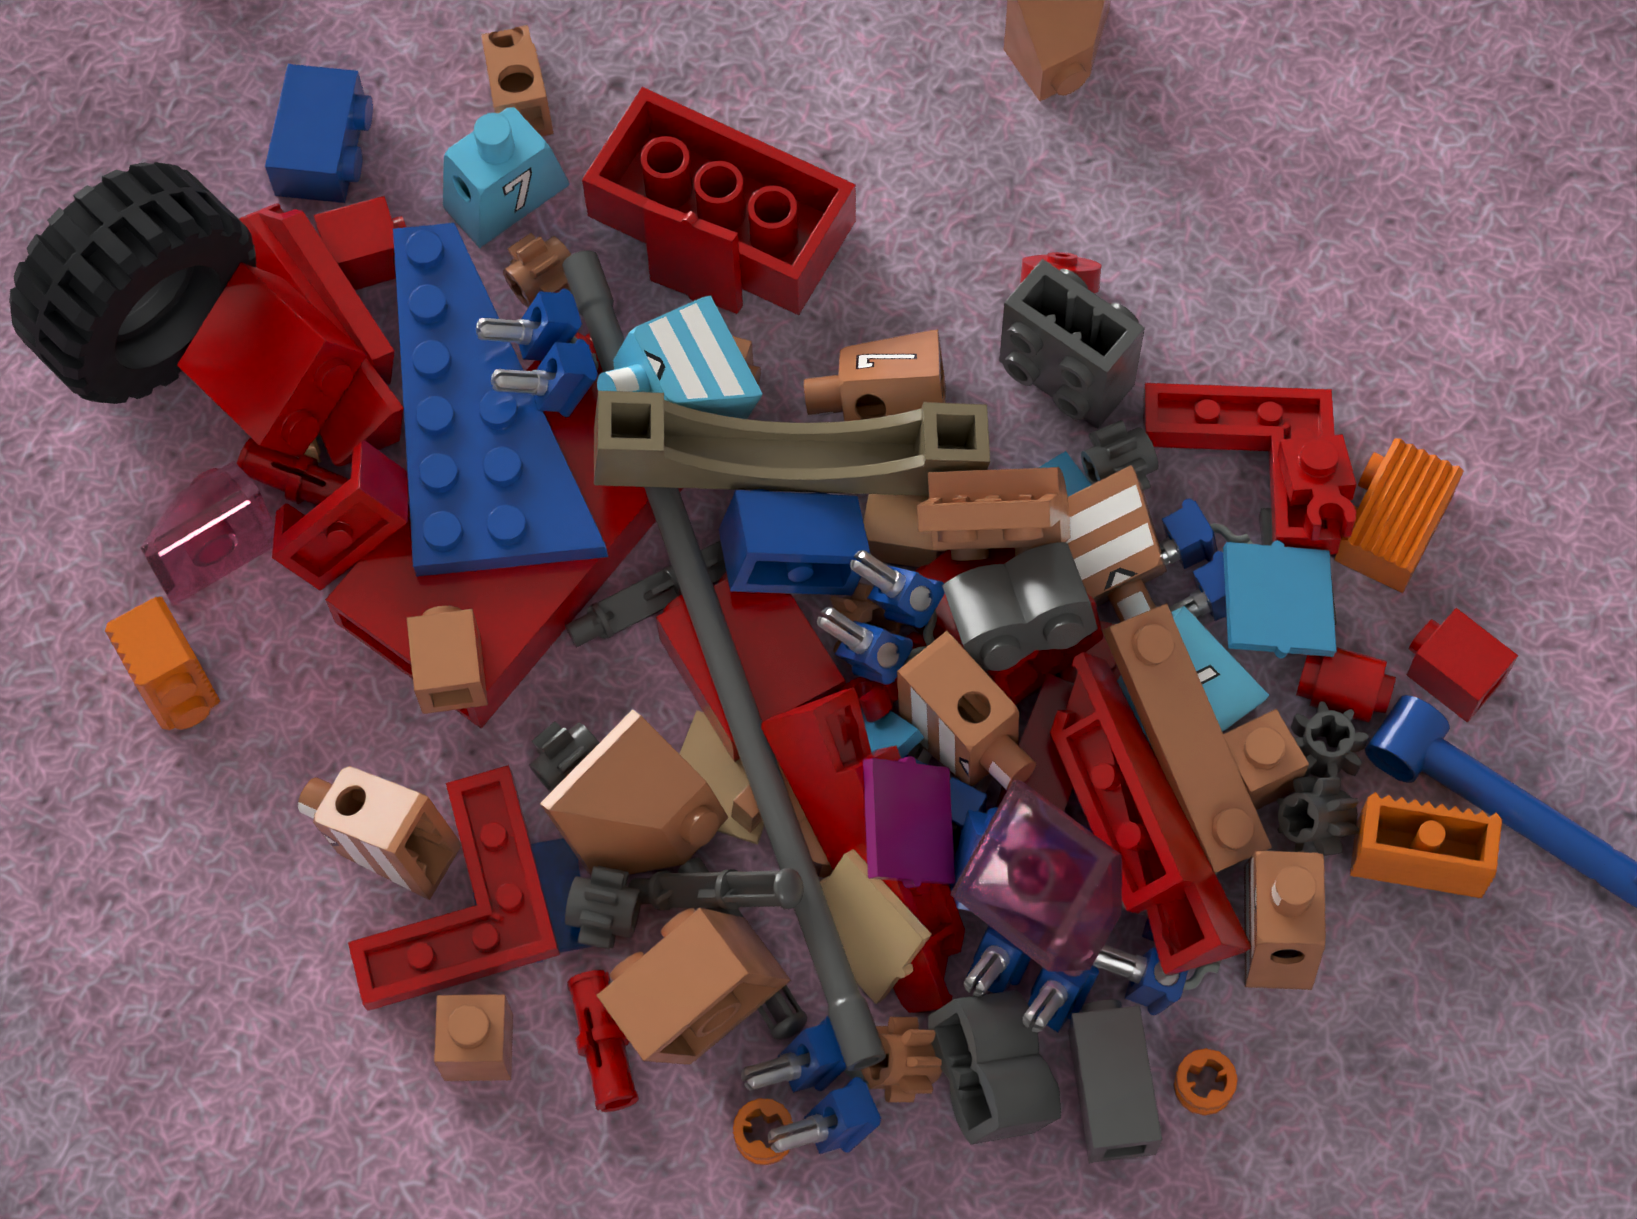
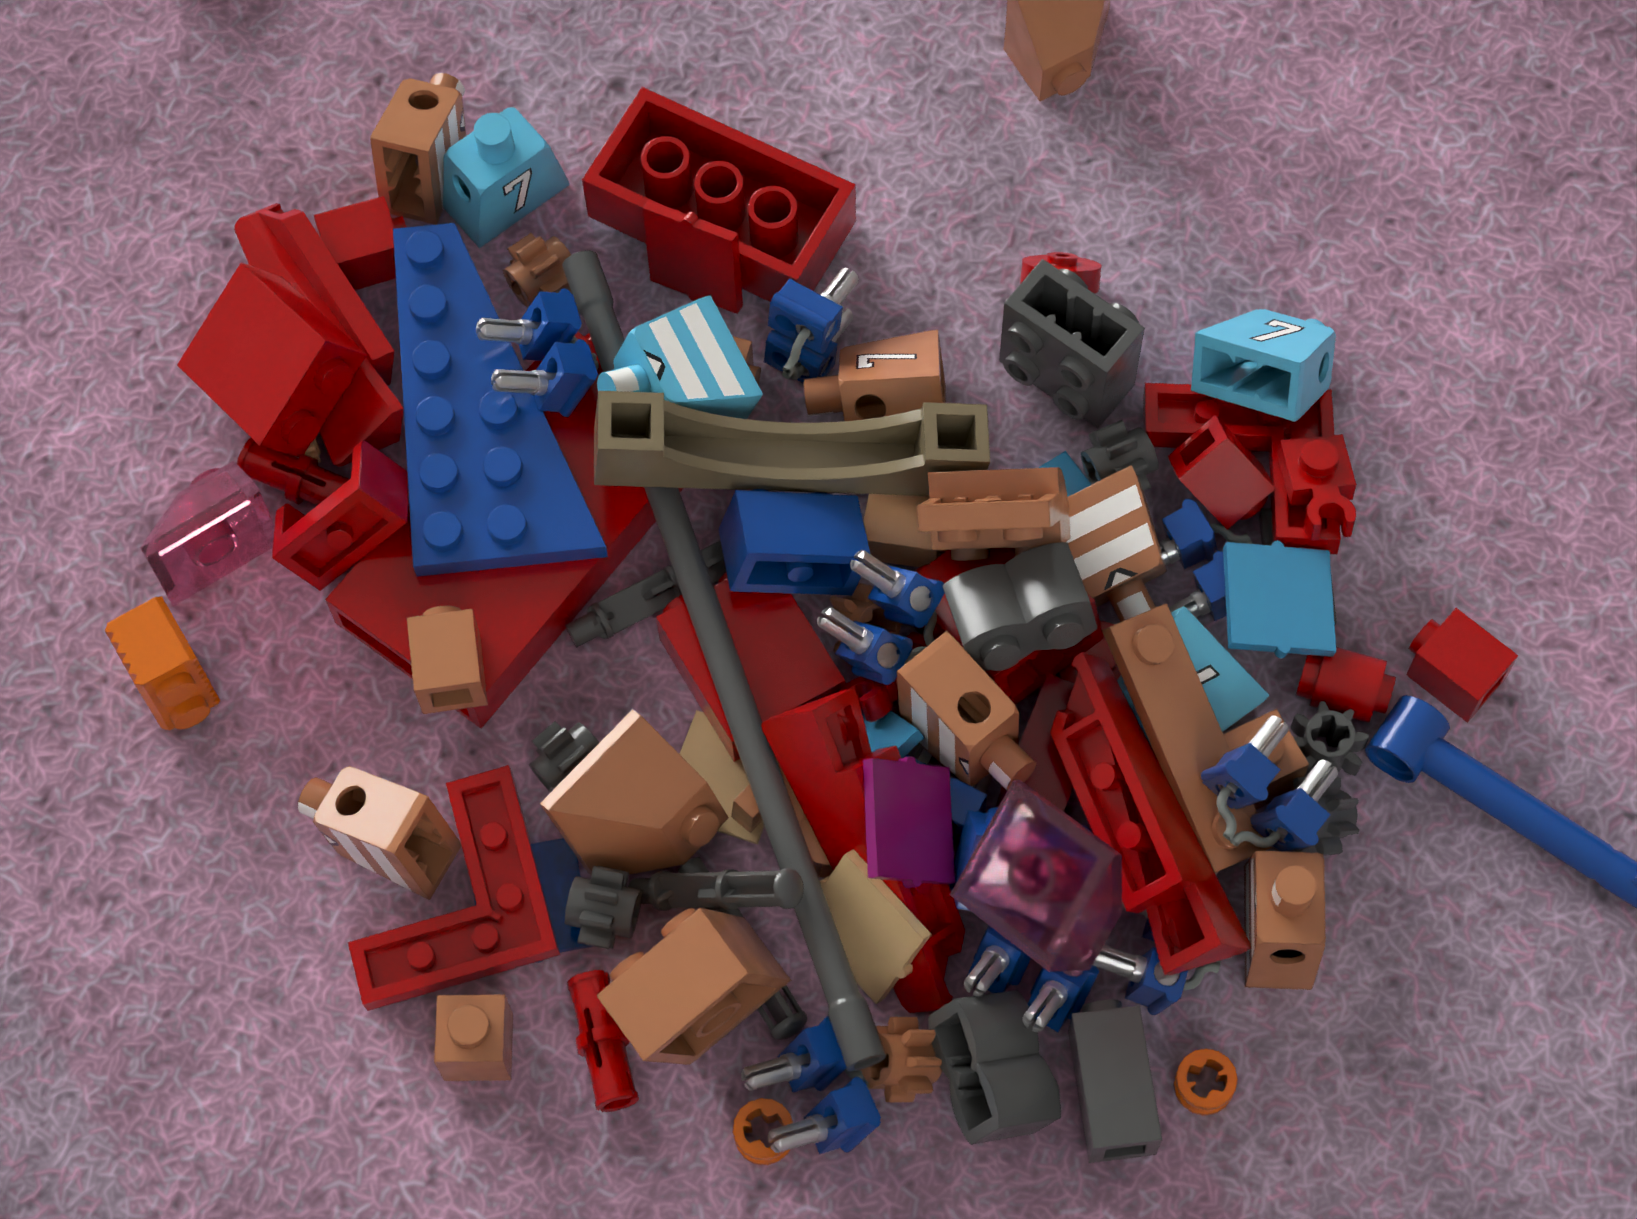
(126, 280): black tyre -> none
(318, 133): blue brick -> none
(421, 122): none -> nougat torso
(517, 76): nougat leg -> none
(808, 327): none -> blue piece
(1222, 473): none -> red brick
(1242, 780): none -> blue piece
(1265, 362): none -> medium azure torso
(1398, 513): orange brick -> none
(1426, 846): orange brick -> none

